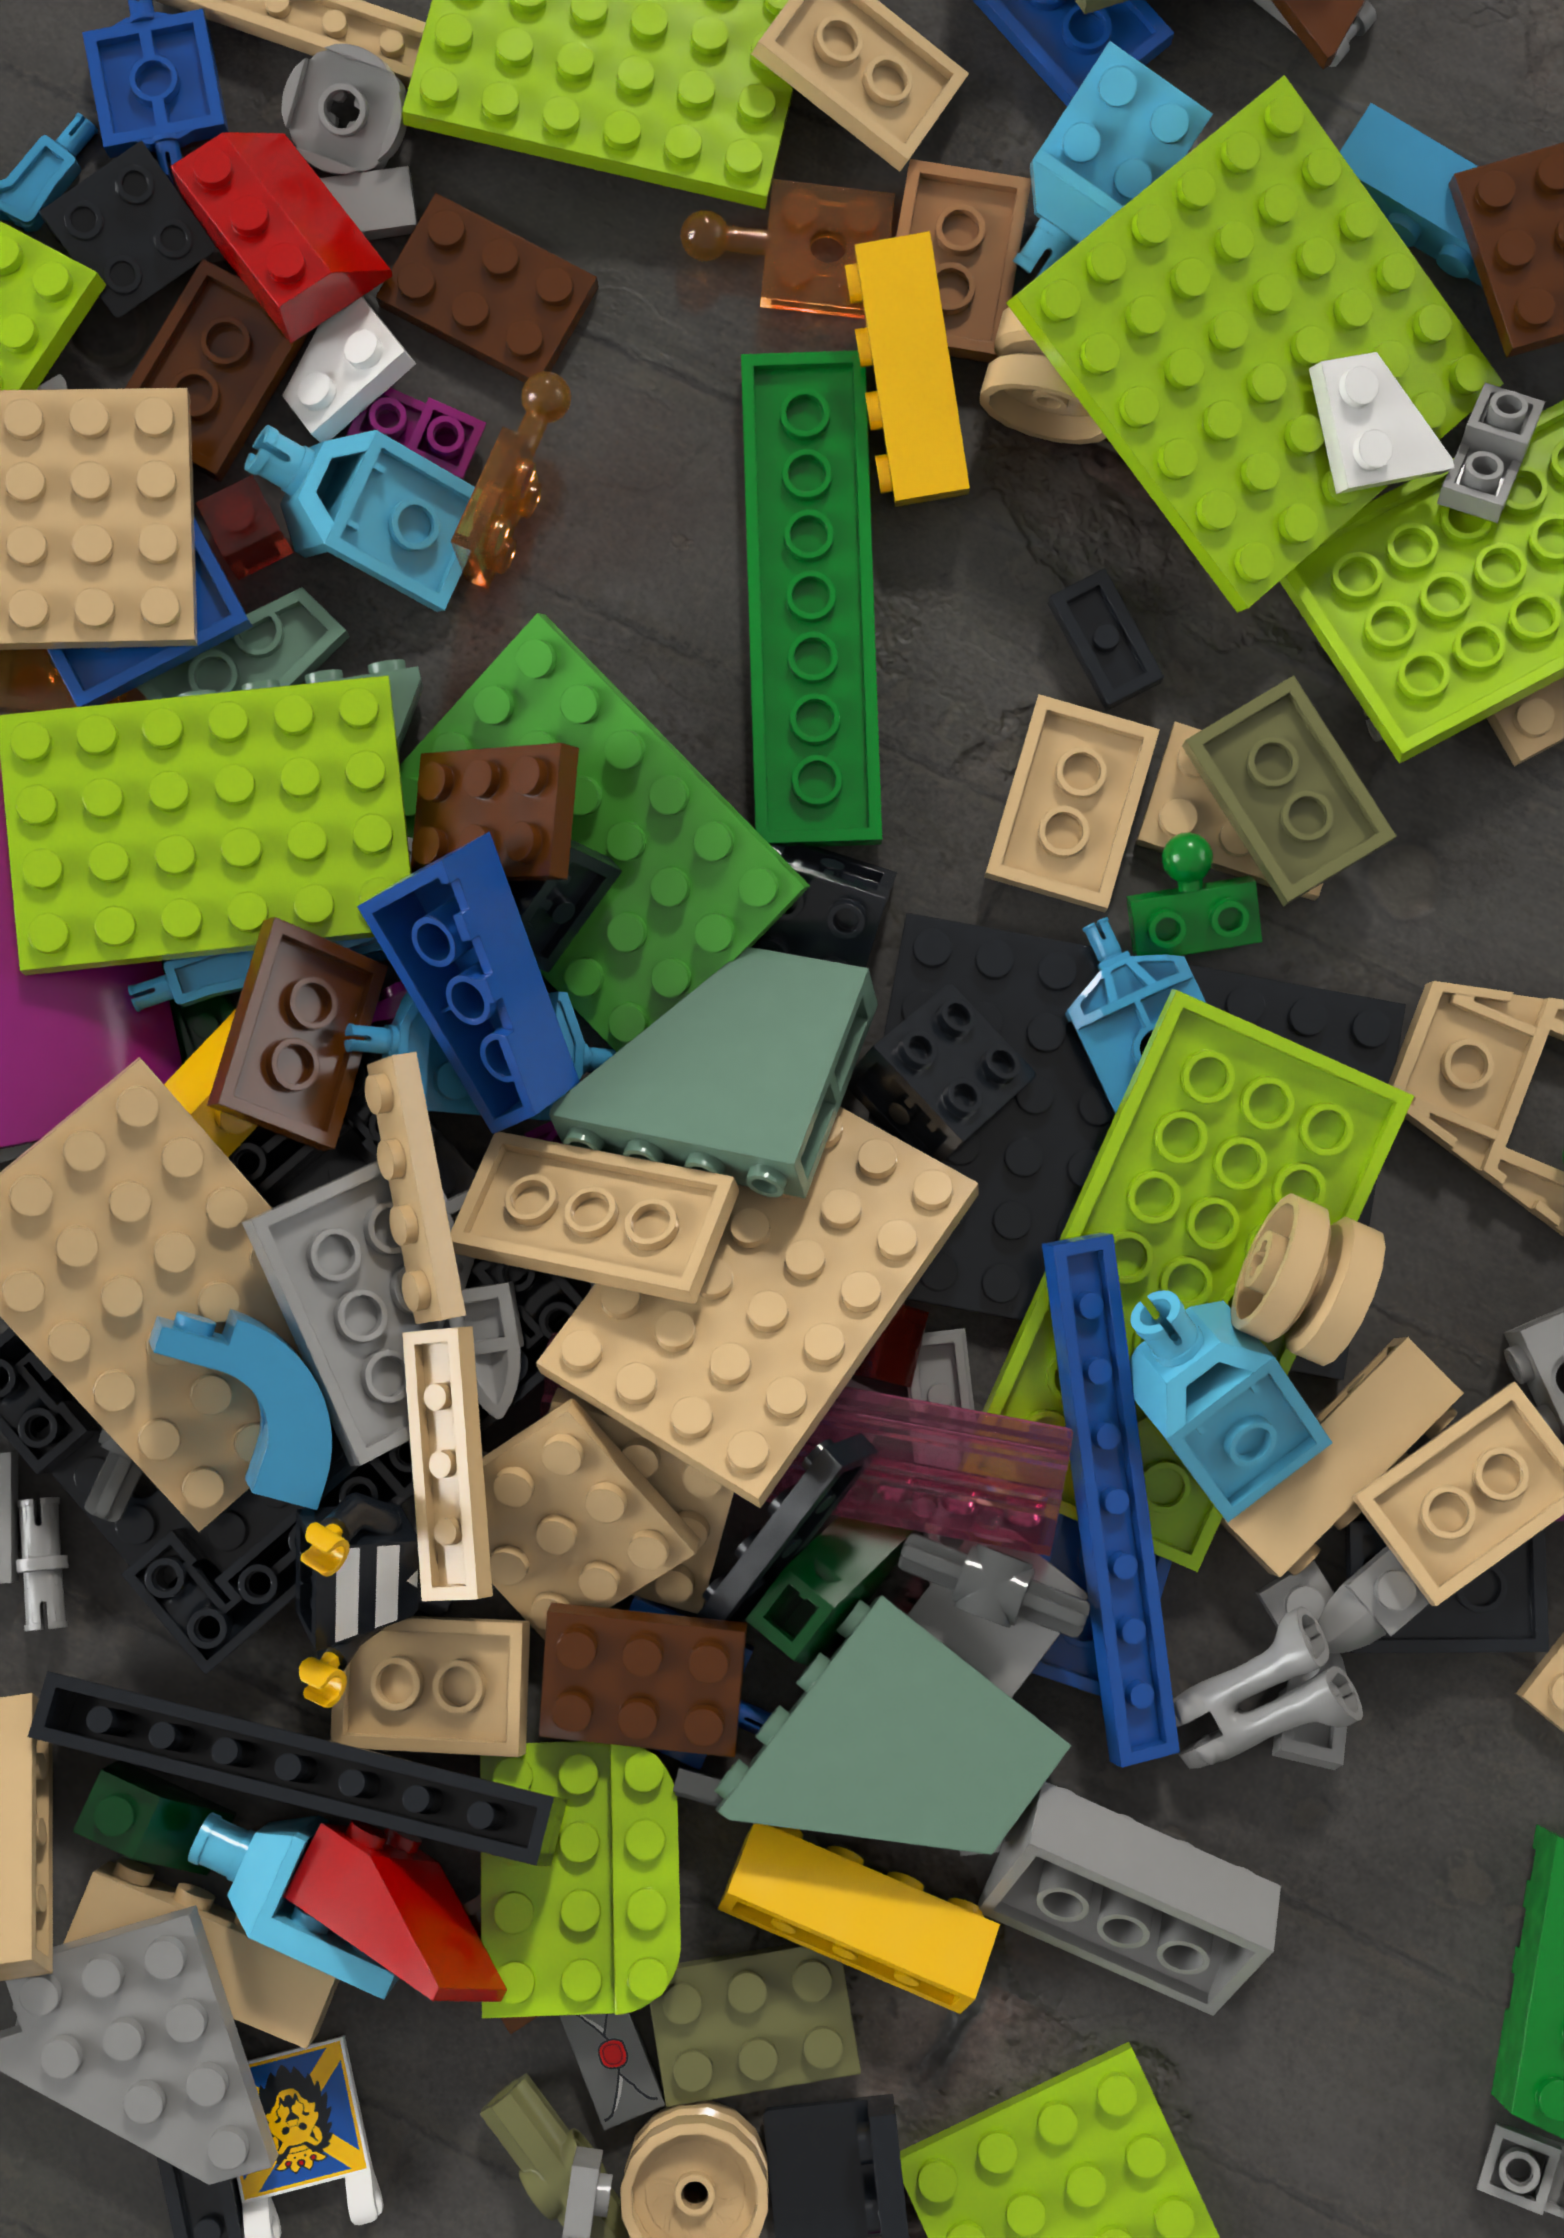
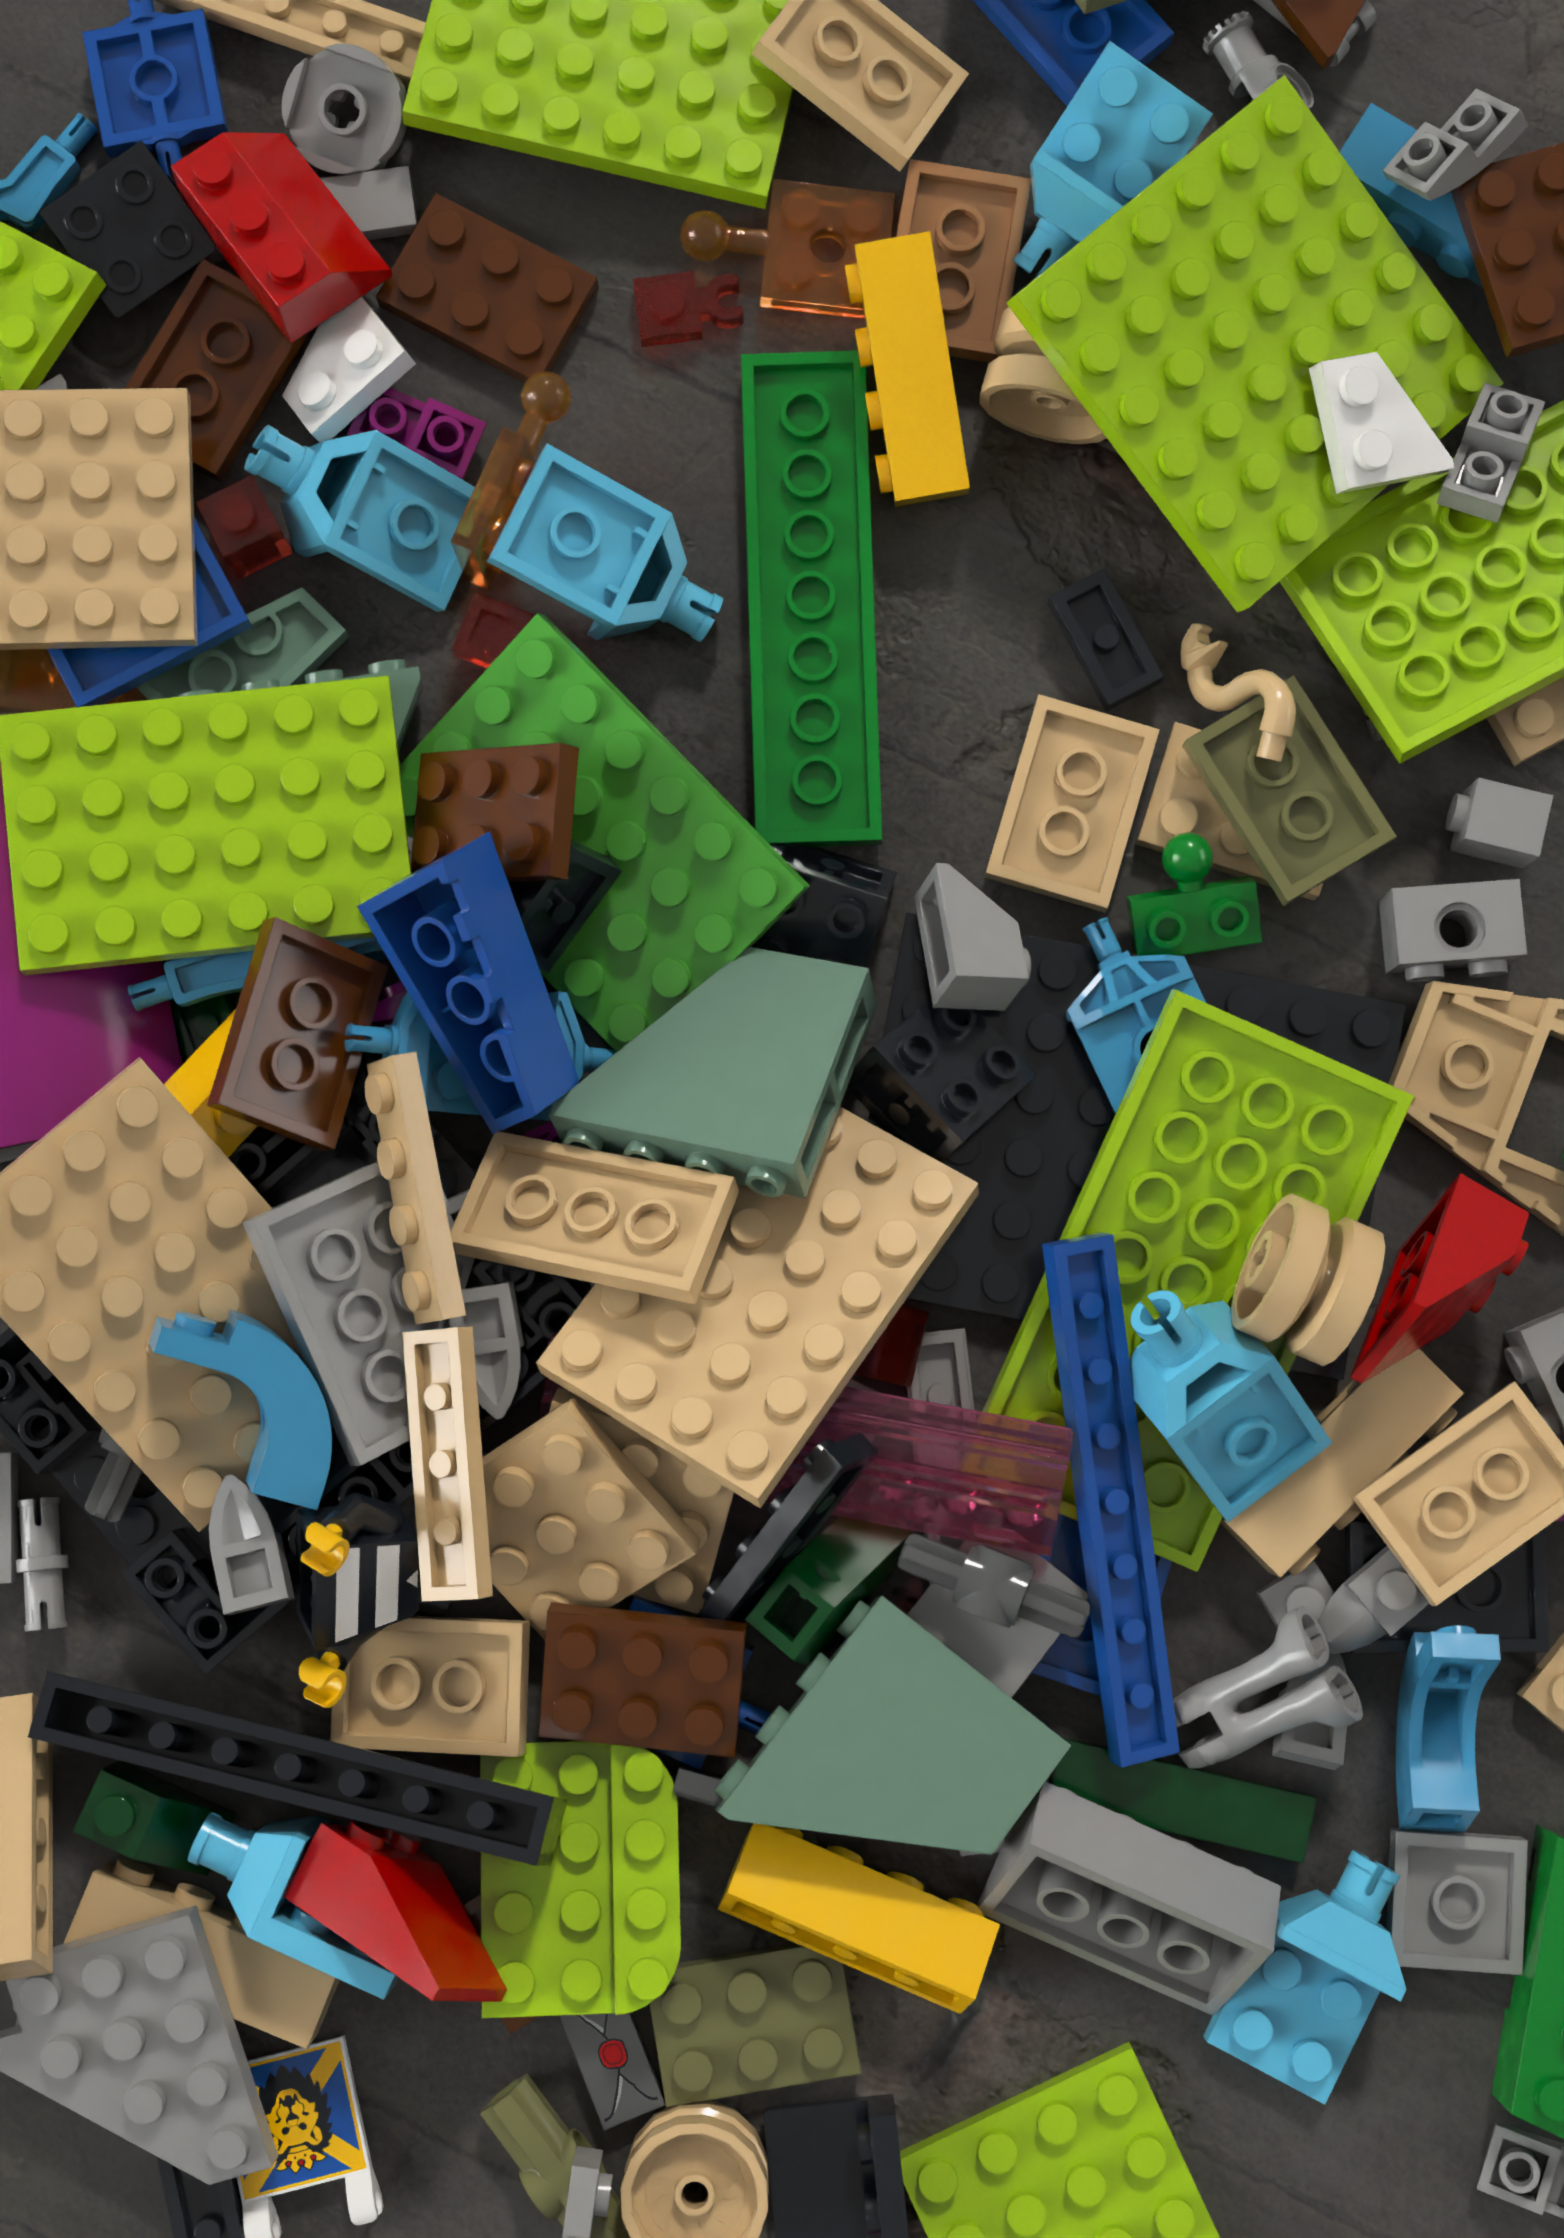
(246, 1551): none -> light grey plate
(488, 630): none -> clear red plate
(601, 551): none -> medium azure plate
(673, 307): none -> clear red plate
(968, 944): none -> light grey slope
(1191, 1801): none -> dark green tile
(1199, 660): none -> tan animal
(1247, 62): none -> light grey connector
(1318, 1985): none -> medium azure plate
(1438, 1727): none -> dark azure arch
(1443, 1273): none -> red slope
(1447, 157): none -> light grey slope
(1458, 1900): none -> light grey plate
(1486, 911): none -> light grey brick
(1499, 822): none -> light grey brick

